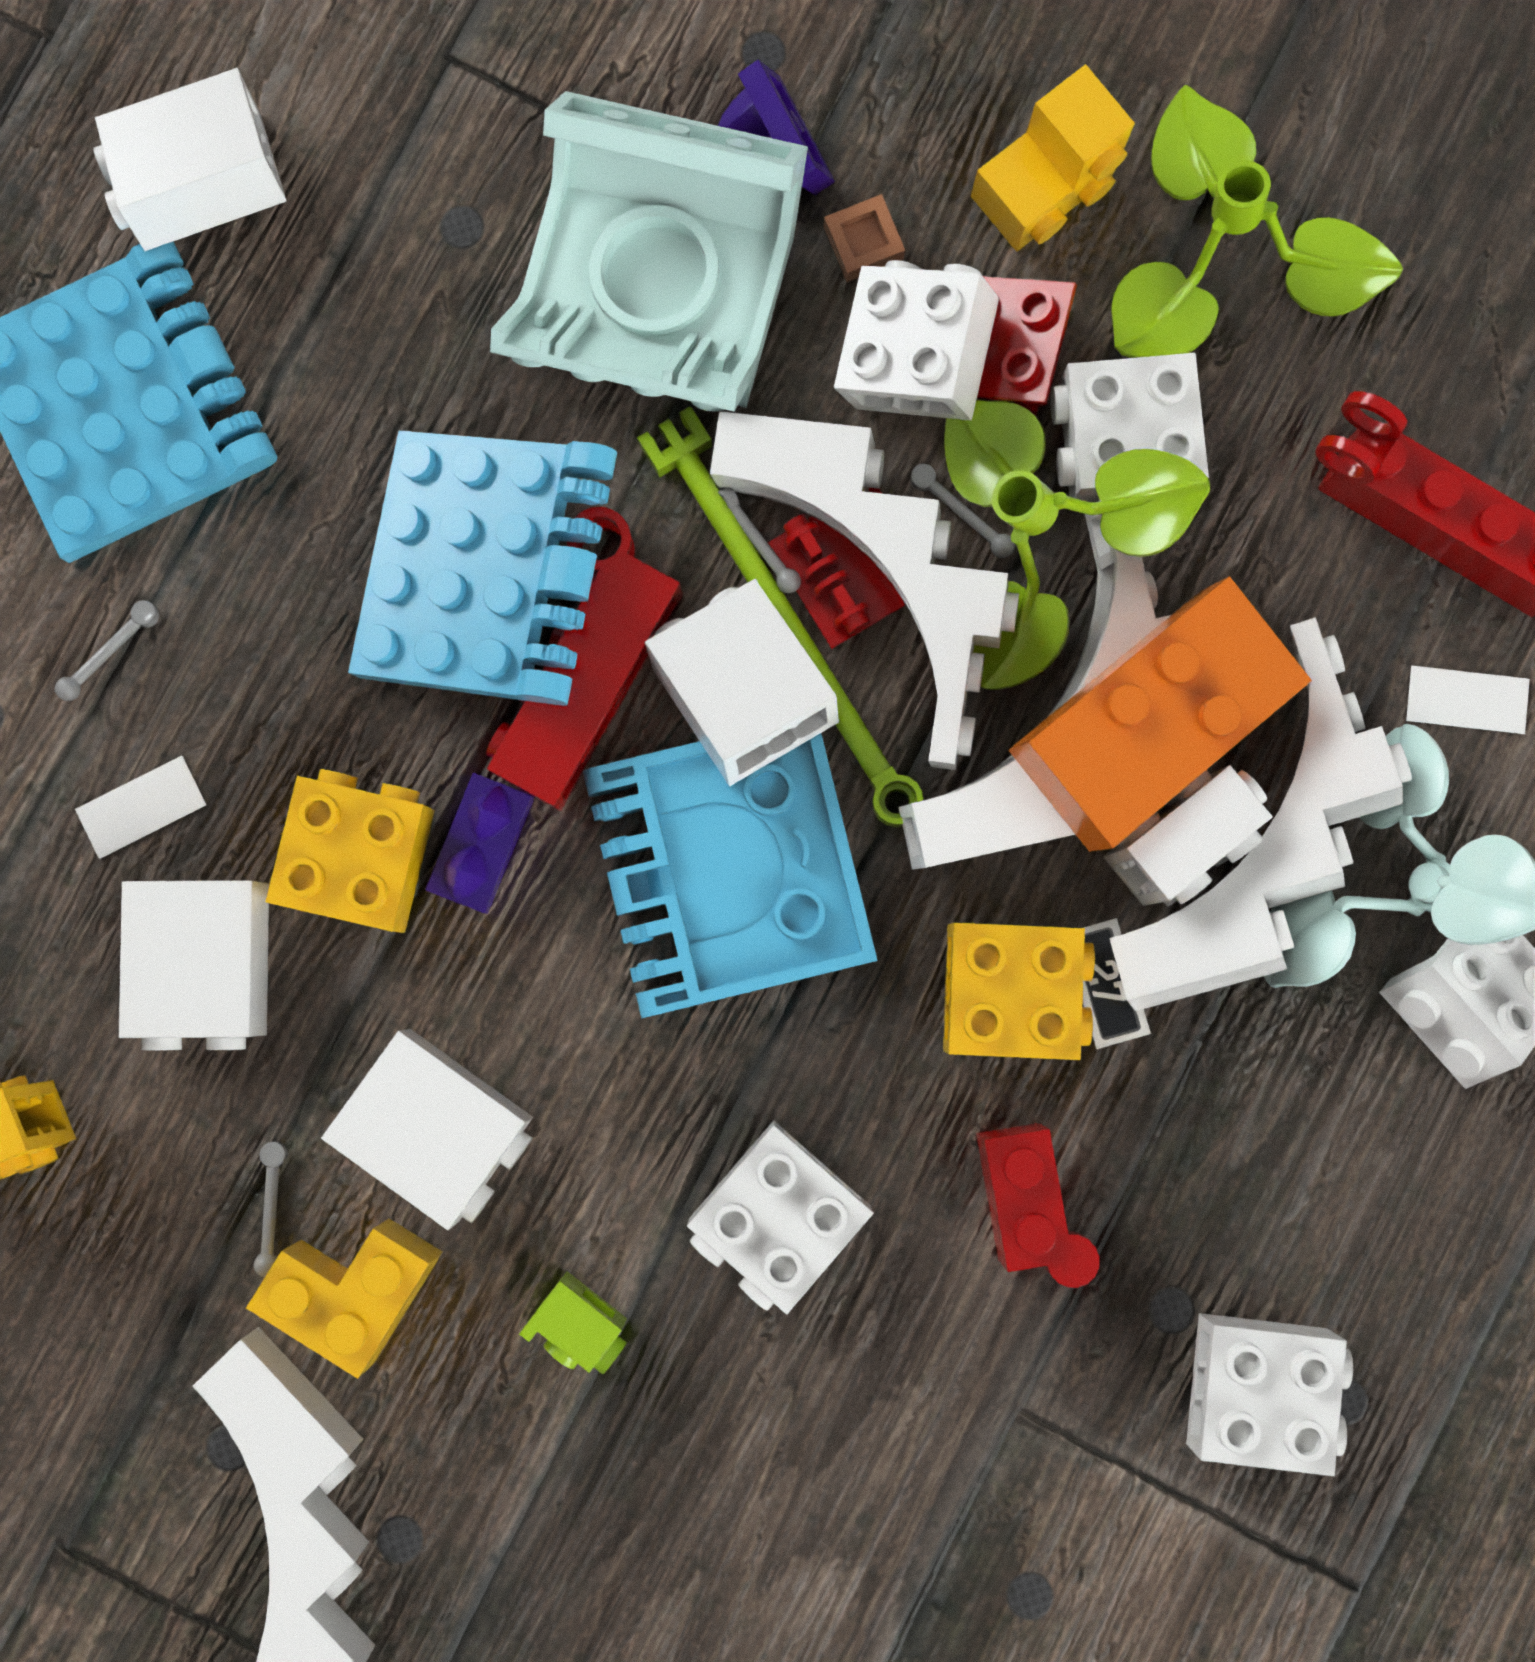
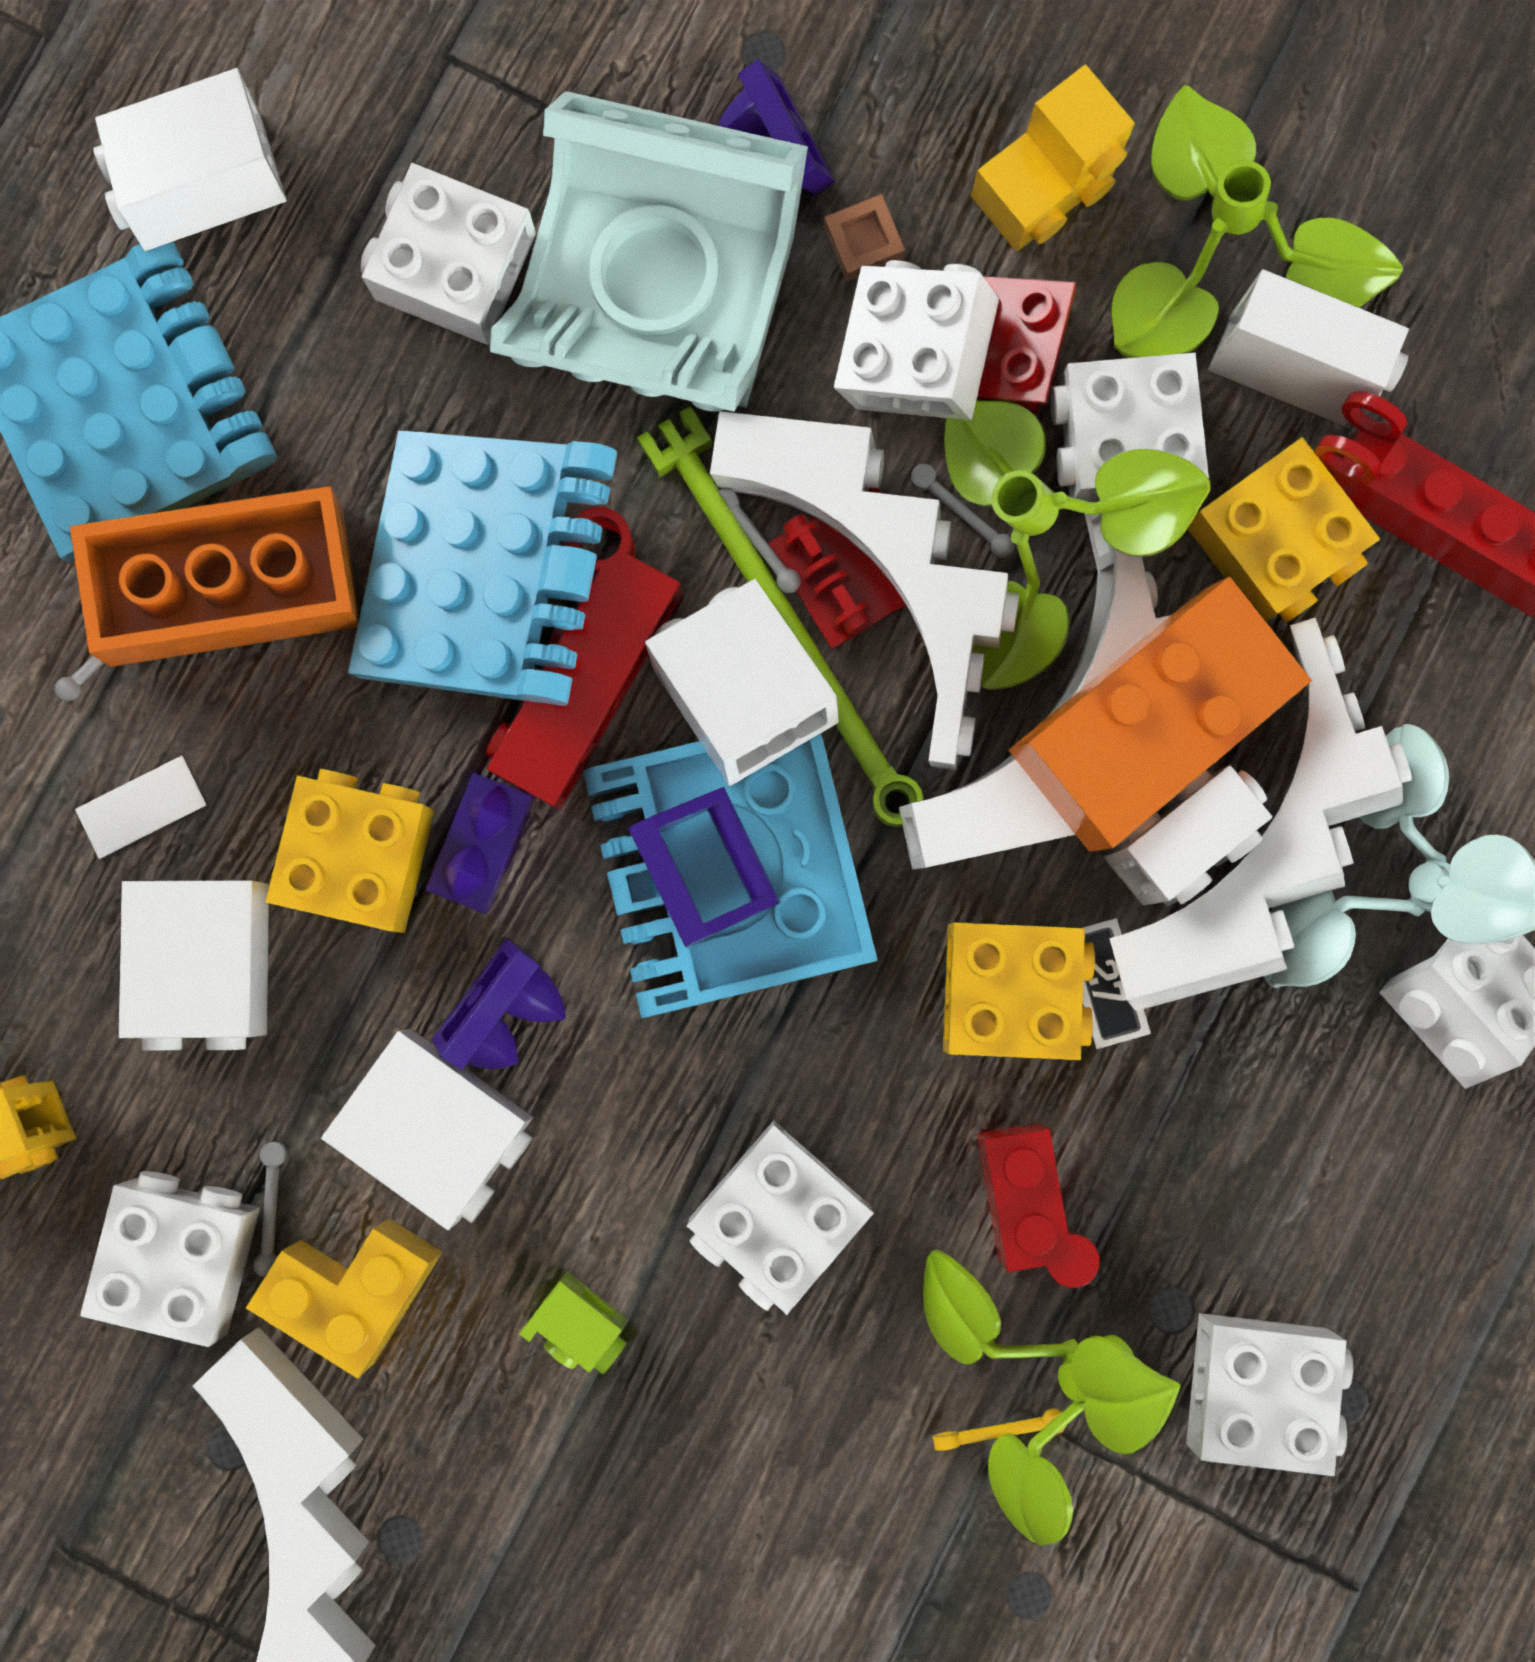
(170, 1259): none -> white brick
(215, 576): none -> orange brick
(447, 252): none -> white brick
(507, 984): none -> dark purple tile
(670, 882): none -> dark purple tile
(954, 1439): none -> yellow hinge
(1119, 1393): none -> lime plant
(1284, 533): none -> yellow brick
(1308, 347): none -> white brick
(1468, 699): white sticker -> none

